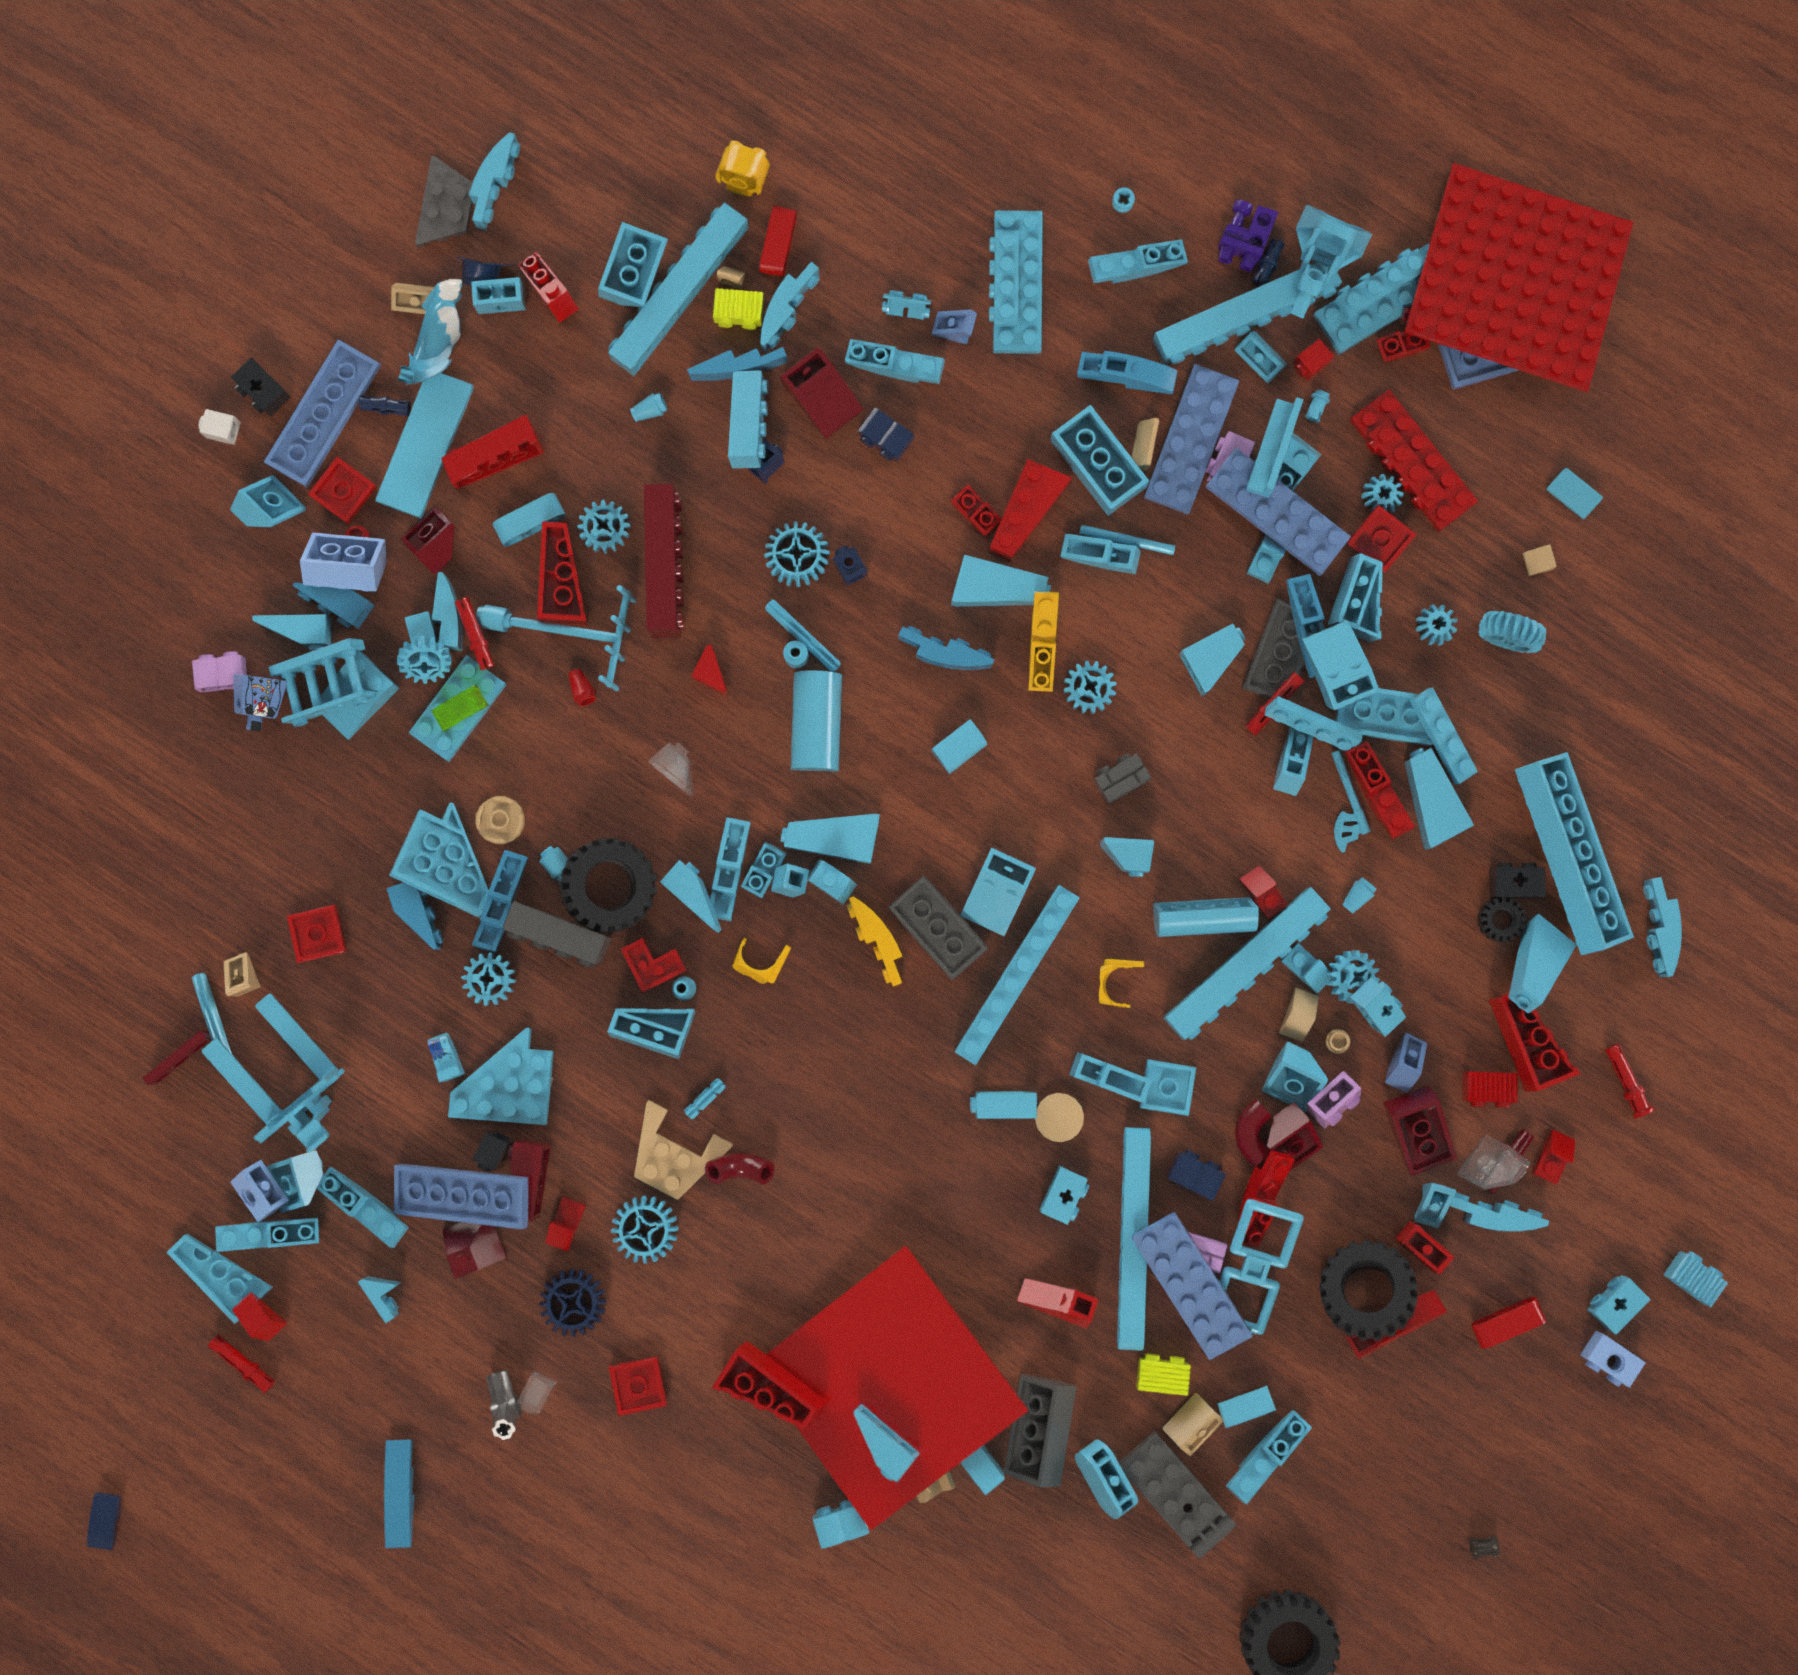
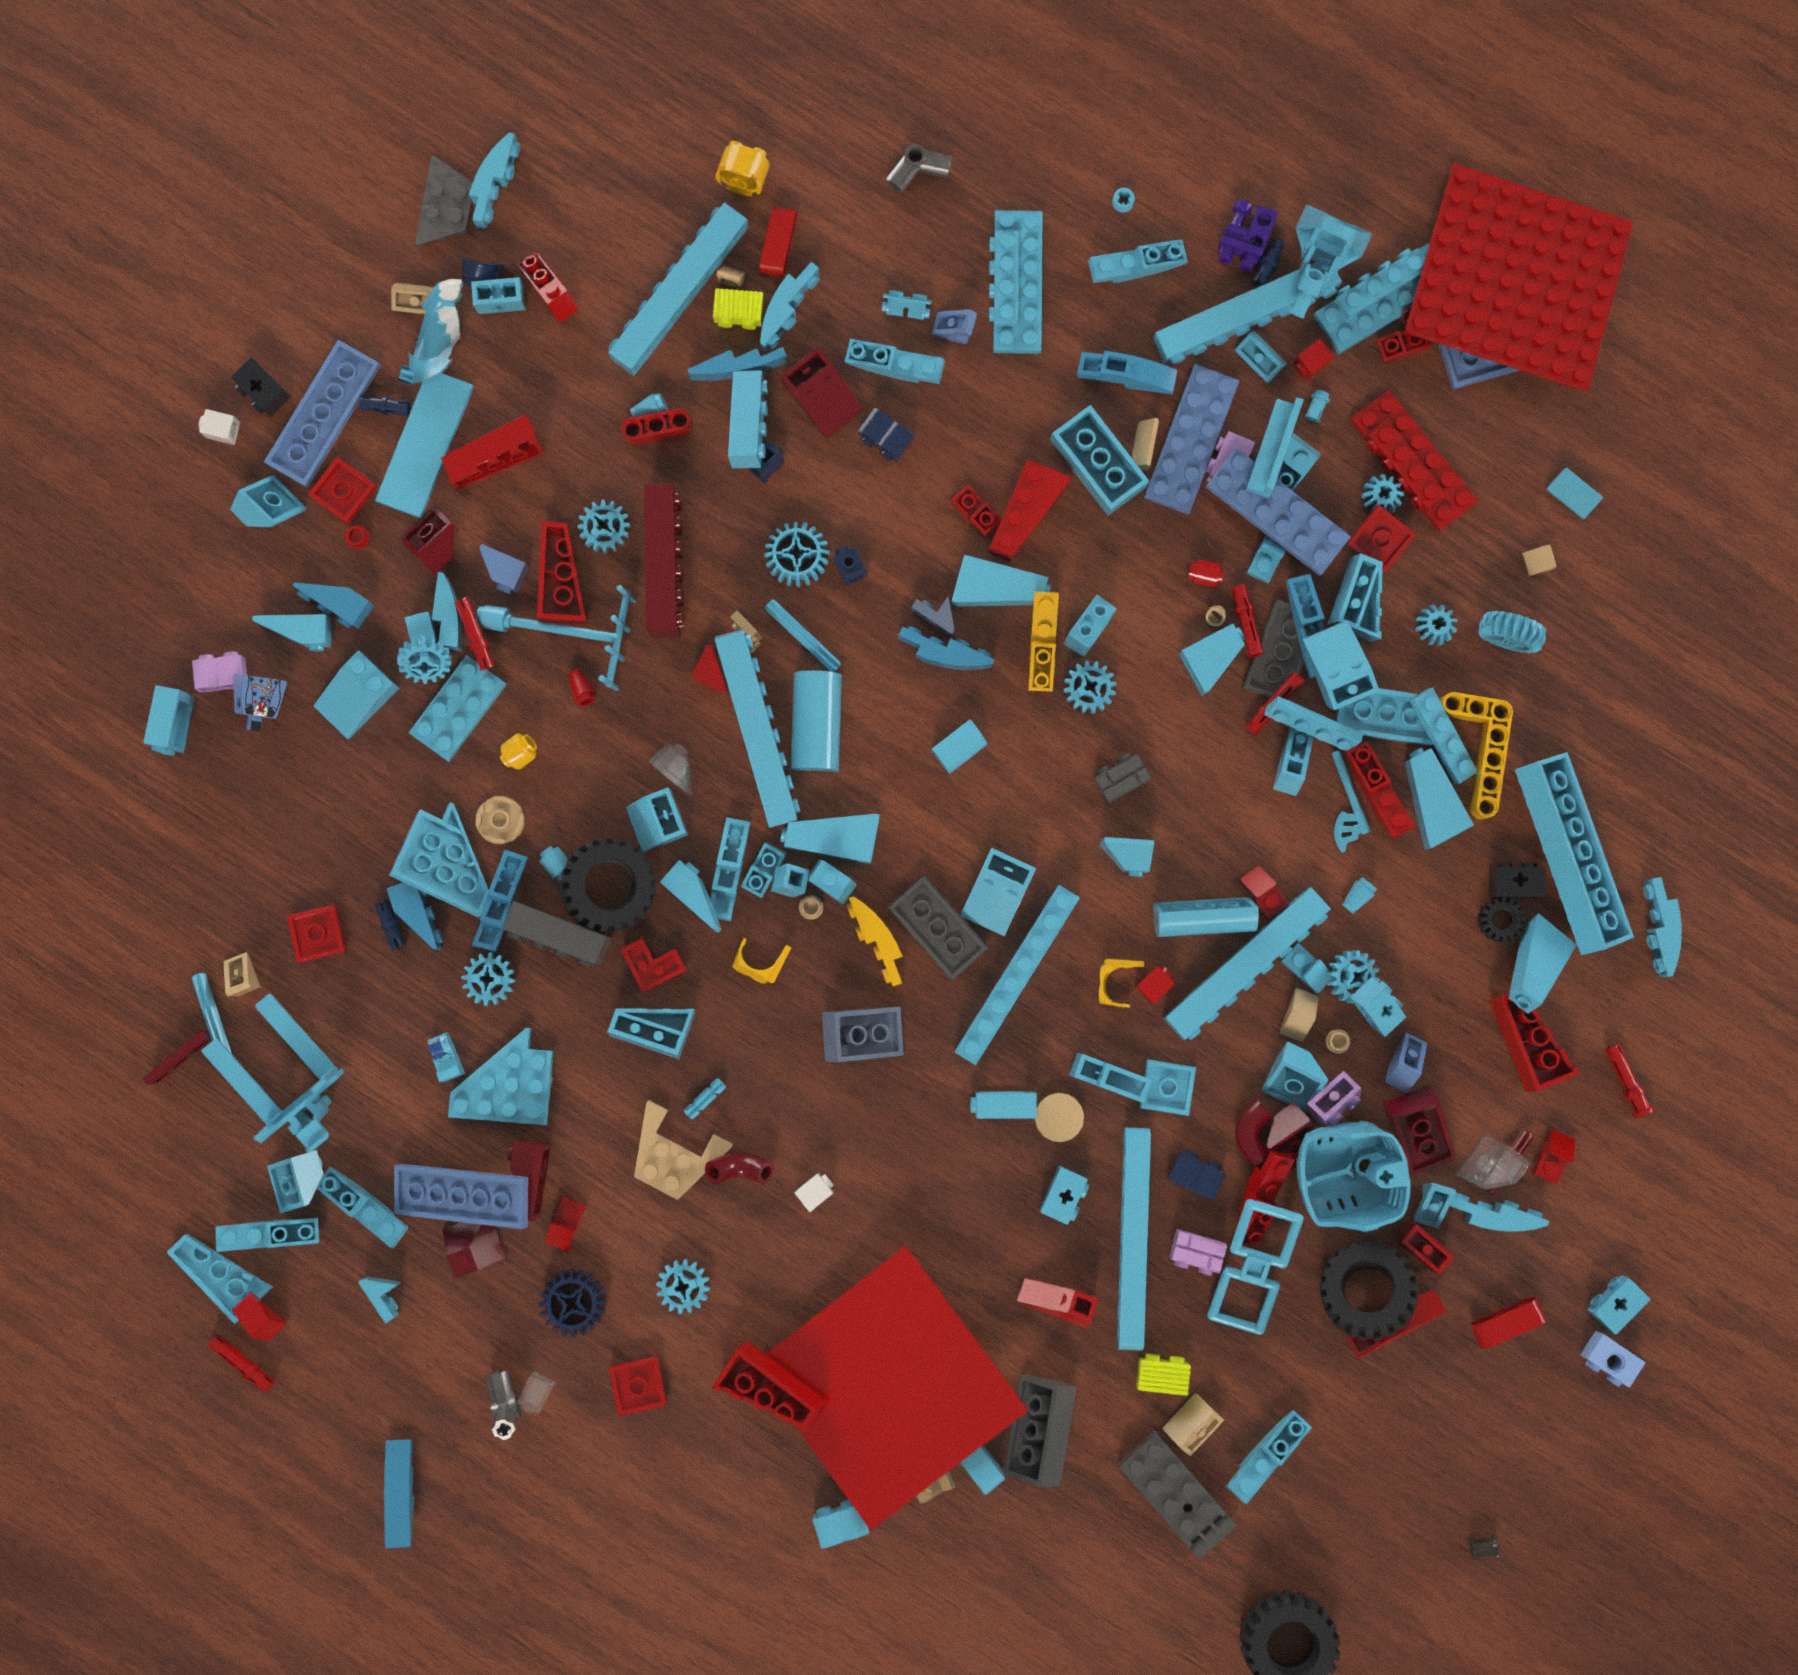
(103, 1520): dark blue slope -> none
(169, 720): none -> medium azure window
(259, 1191): light blue brick -> none
(307, 664): medium azure fence -> none
(343, 562): light blue brick -> none
(389, 925): none -> dark blue pin
(459, 708): clear neon green slope -> none
(493, 1151): black brick -> none
(504, 570): none -> medium blue slope
(518, 751): none -> yellow head
(528, 519): medium azure beam -> none
(631, 266): medium azure slope -> none
(645, 423): none -> red beam
(649, 1239): medium azure gear -> none
(656, 820): none -> medium azure slope
(686, 1298): none -> medium azure gear
(690, 988): medium azure cone -> none
(741, 623): none -> tan bracket
(756, 727): none -> medium azure brick
(799, 661): medium azure brick -> none
(811, 907): none -> tan plate
(815, 1191): none -> white brick
(862, 1034): none -> sand blue slope
(888, 1449): medium azure slope -> none
(906, 170): none -> flat silver piece
(941, 620): none -> sand blue slope
(1090, 626): none -> medium azure window
(1101, 553): medium azure slope -> none
(1106, 1479): medium azure brick -> none
(1127, 539): medium azure bar -> none
(1155, 984): none -> red brick
(1192, 1285): medium blue plate -> none
(1205, 573): none -> red brick
(1212, 618): none -> tan hinge
(1246, 1406): medium azure slope -> none
(1247, 620): none -> red pin
(1332, 1173): none -> medium azure piece
(1487, 746): none -> yellow beam
(1490, 1087): red brick -> none
(1696, 1278): medium azure brick -> none

